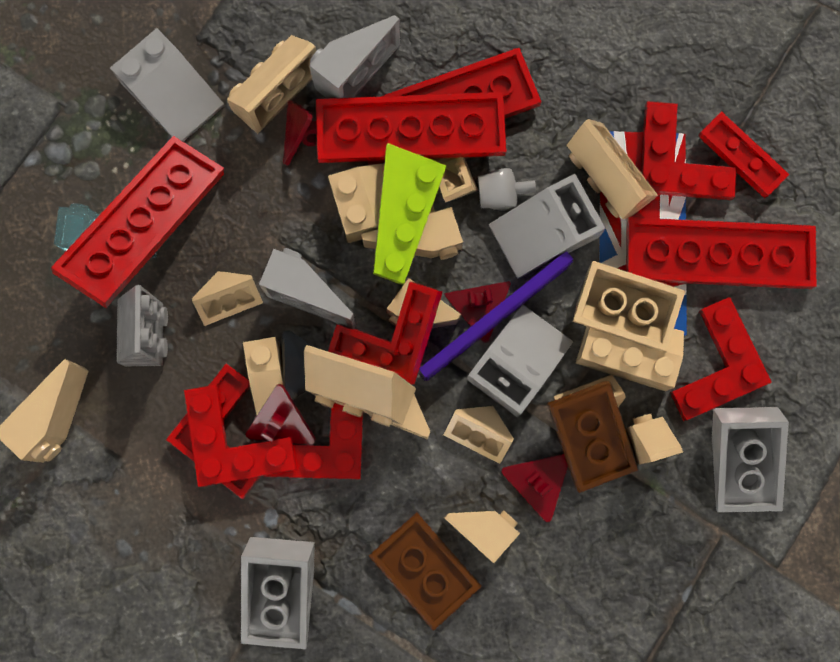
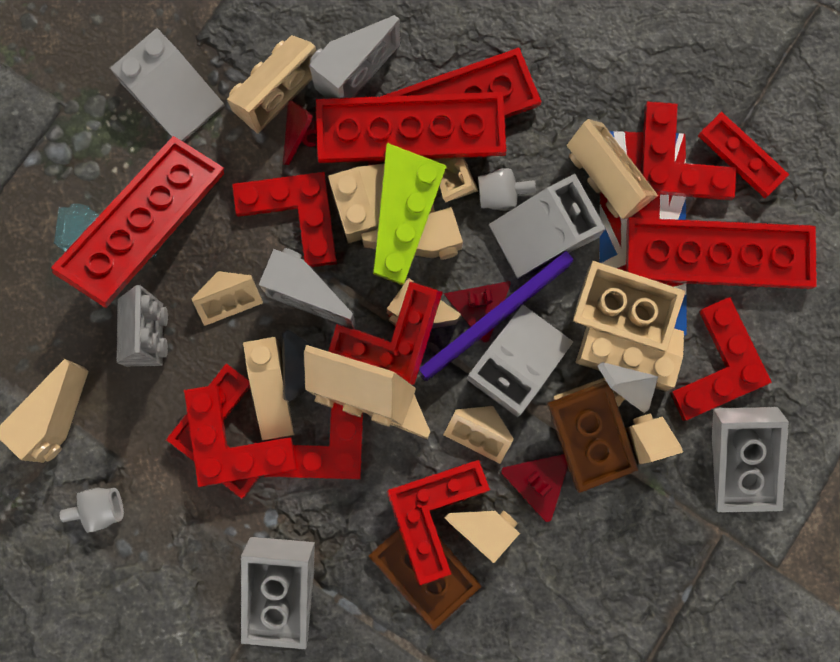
(95, 508): none -> light grey piece
(279, 420): dark red piece -> none
(300, 192): none -> red plate
(412, 512): none -> red plate
(630, 384): none -> light grey slope

